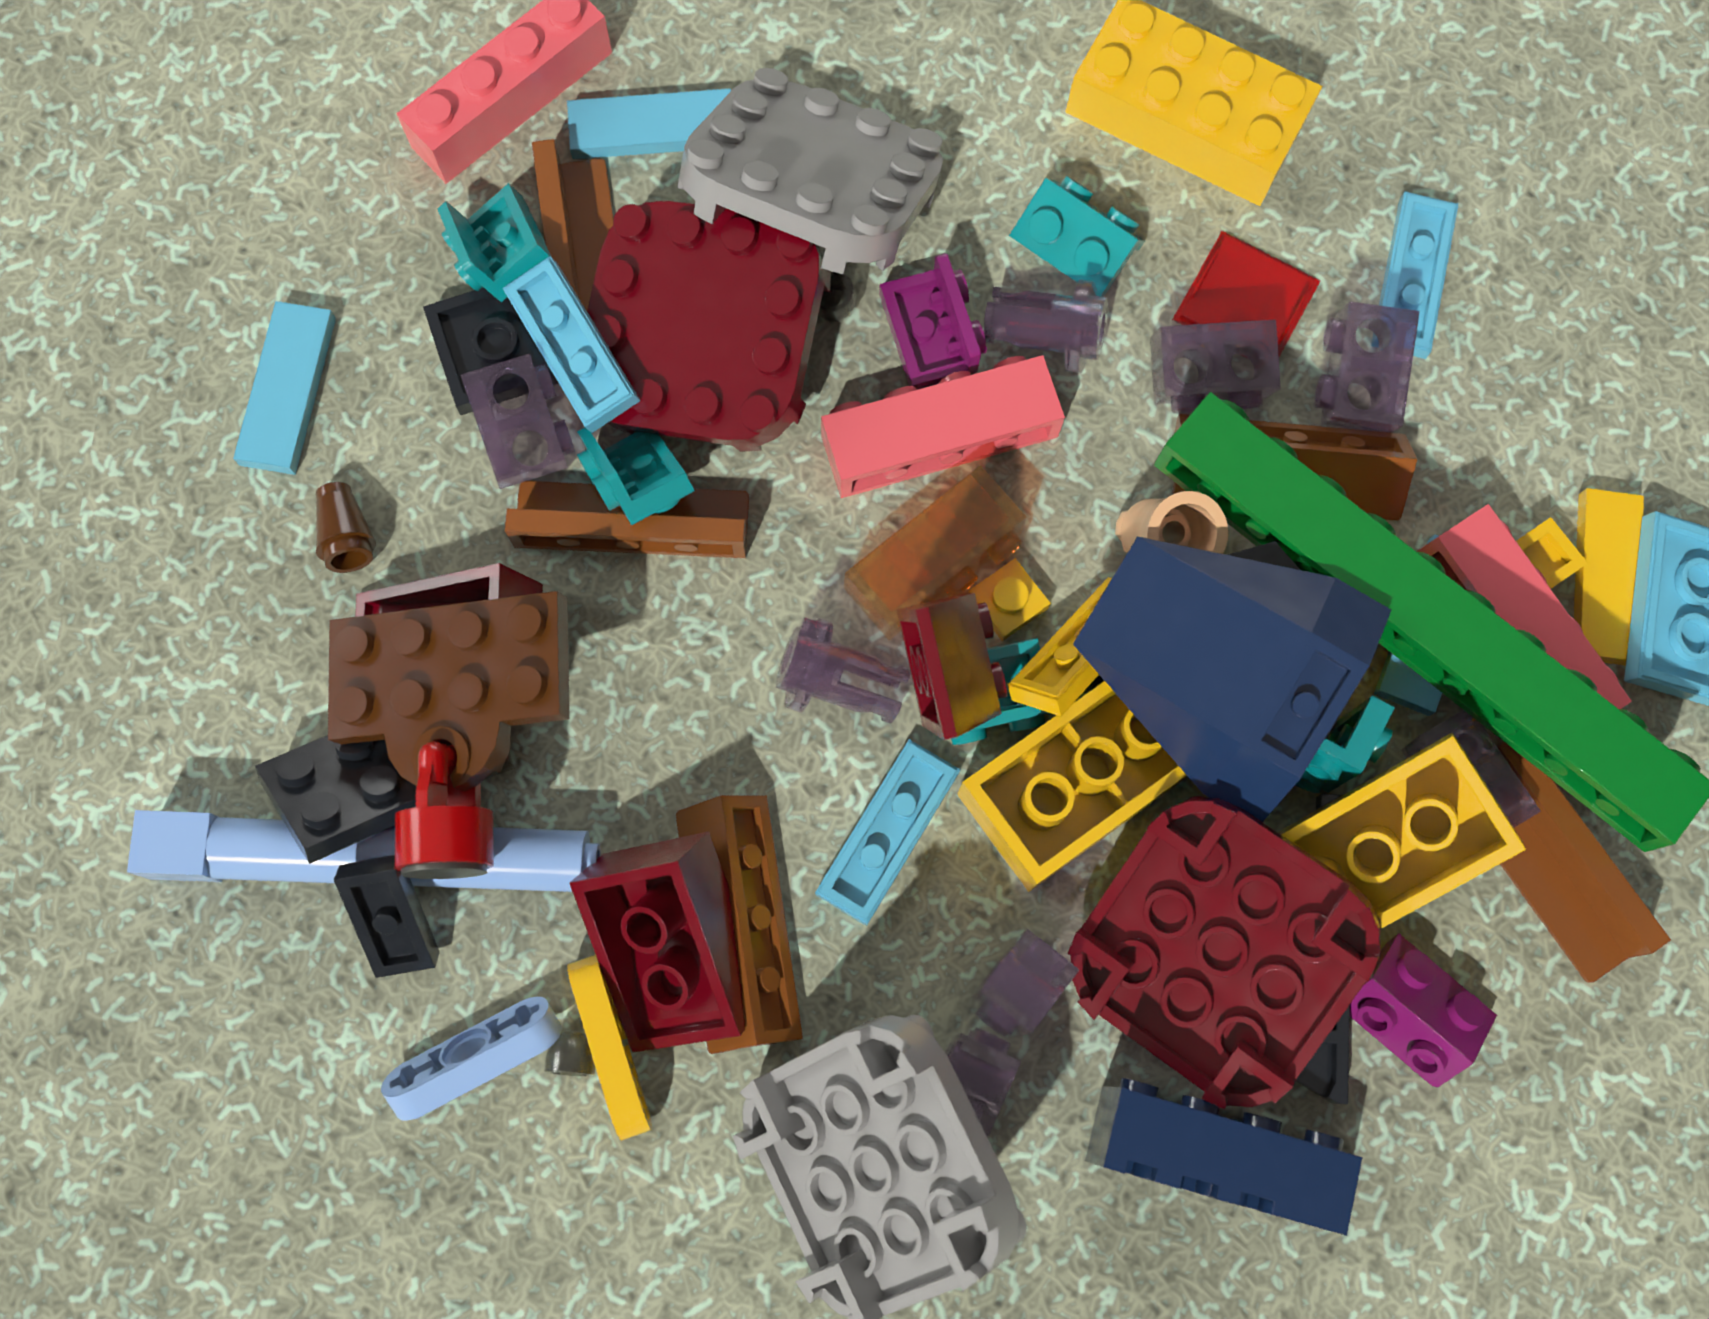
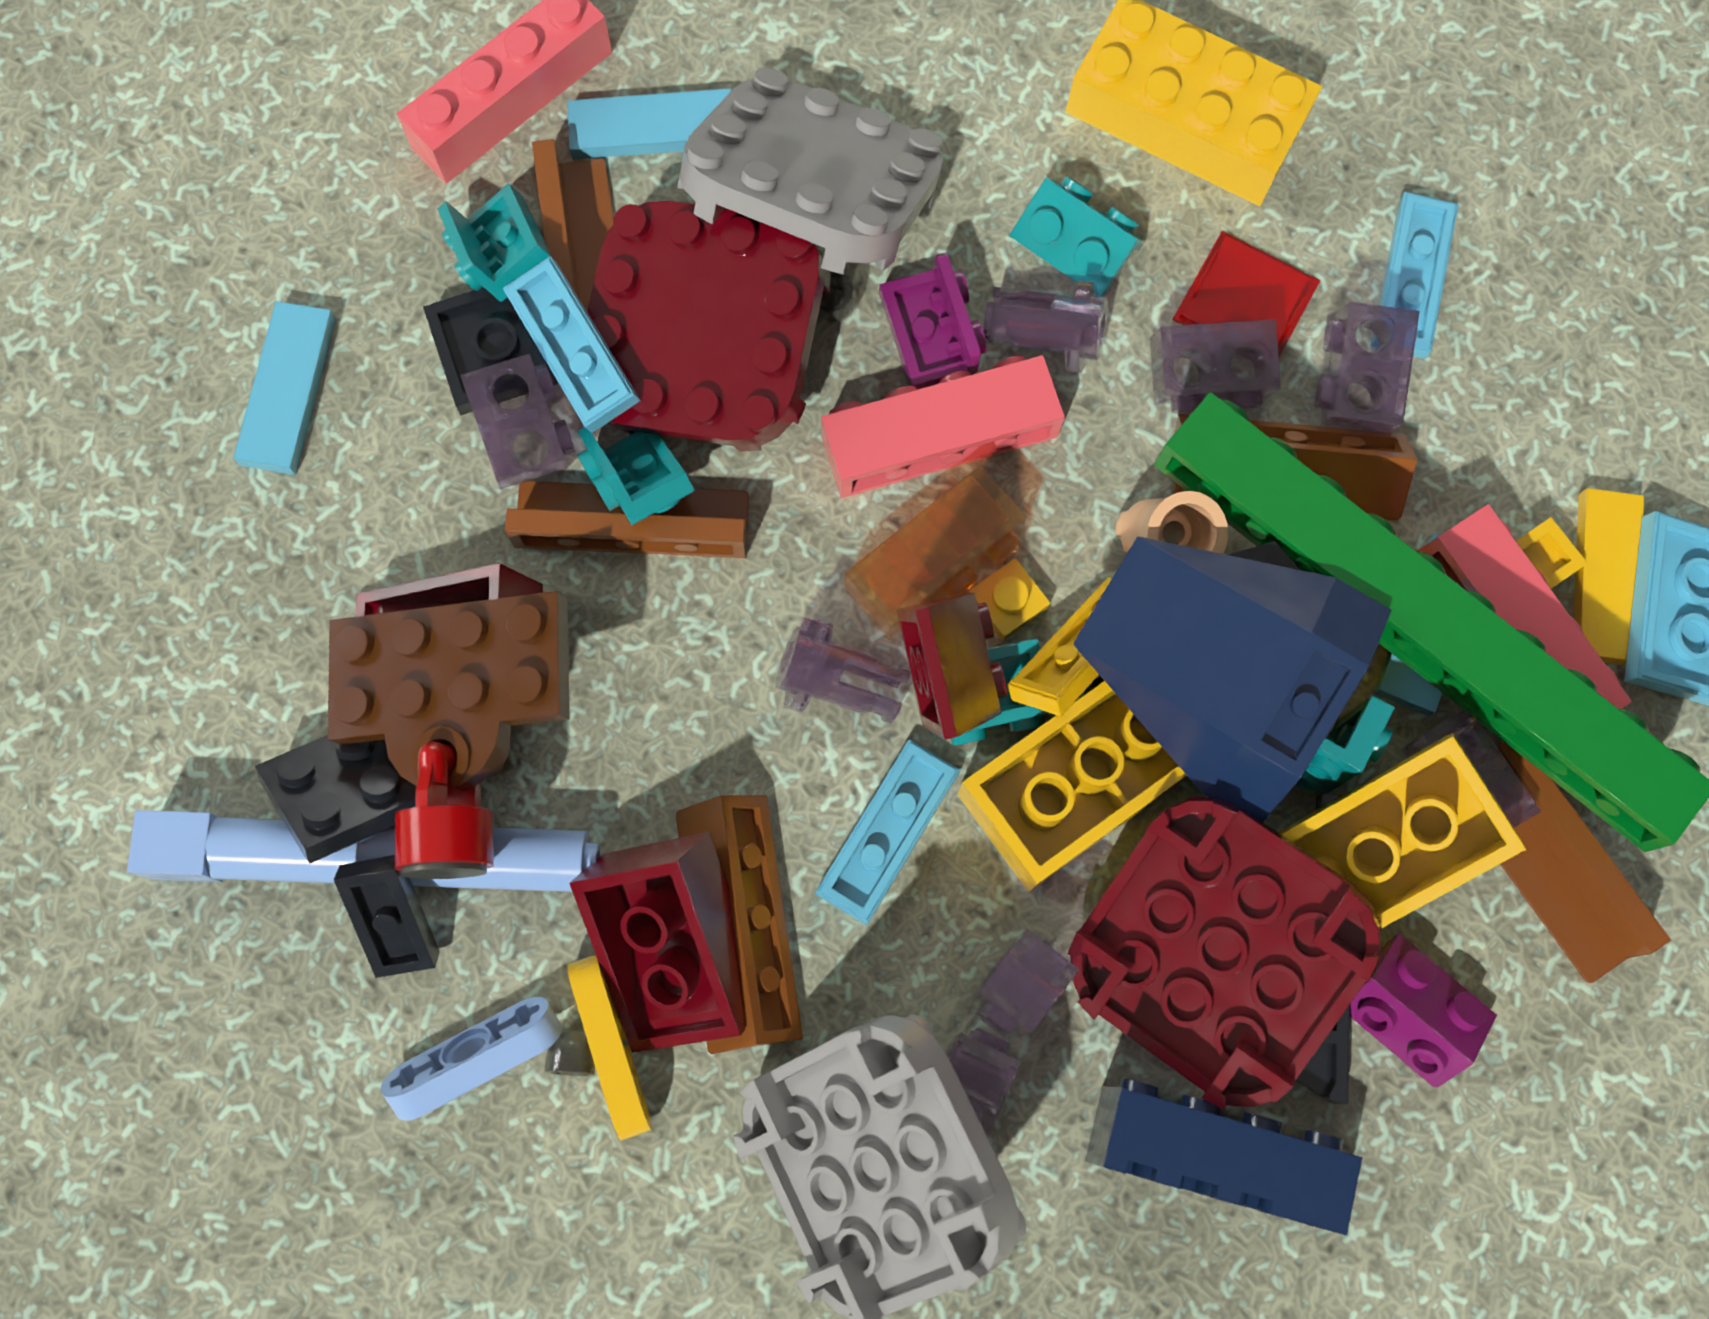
(341, 530): reddish brown cone -> none

